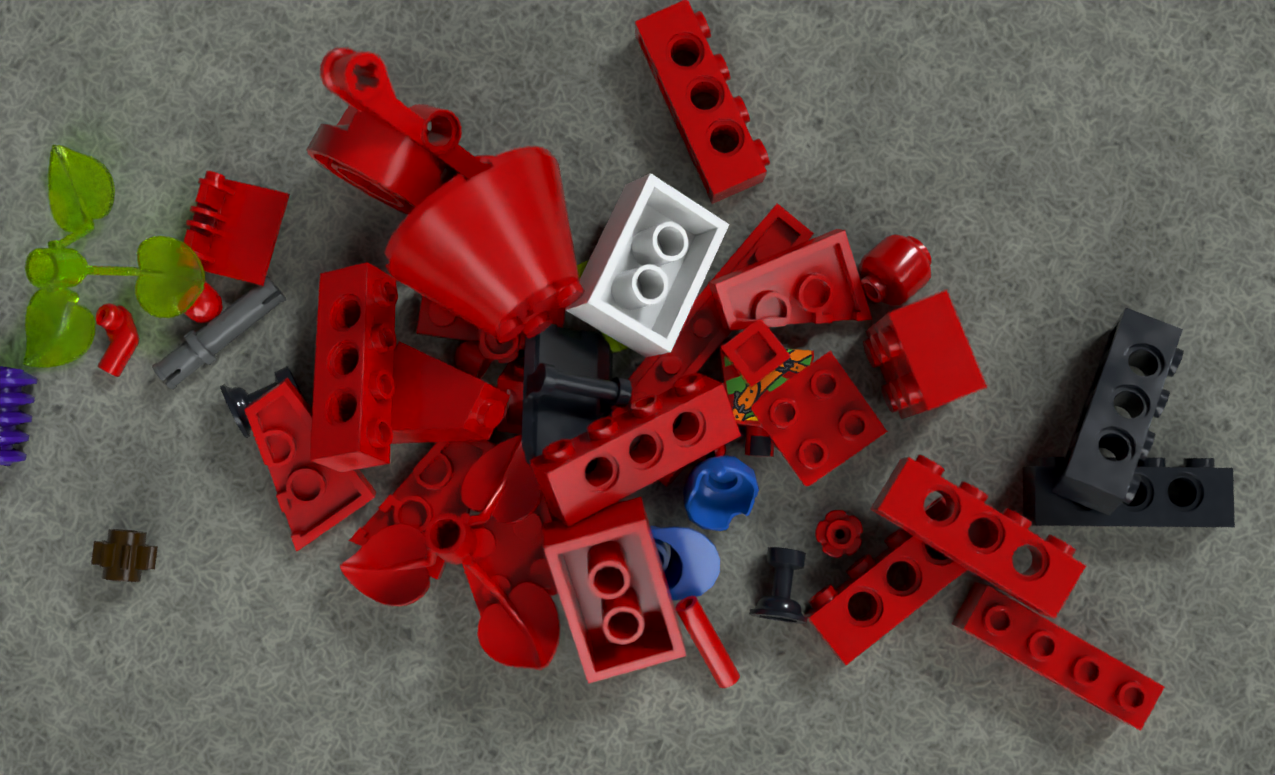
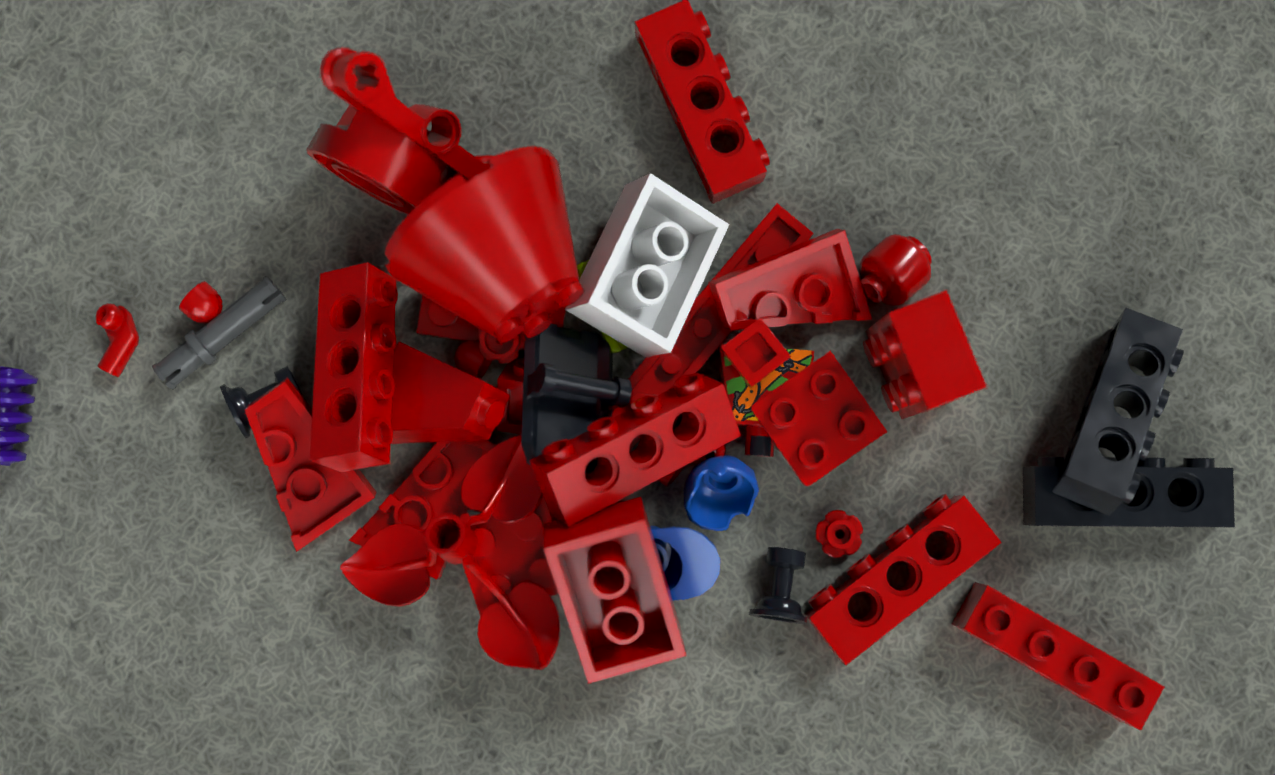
(54, 323): clear neon green plant -> none
(124, 555): dark brown gear -> none
(235, 227): red hinge -> none
(707, 641): red piece -> none
(1052, 568): red brick -> none

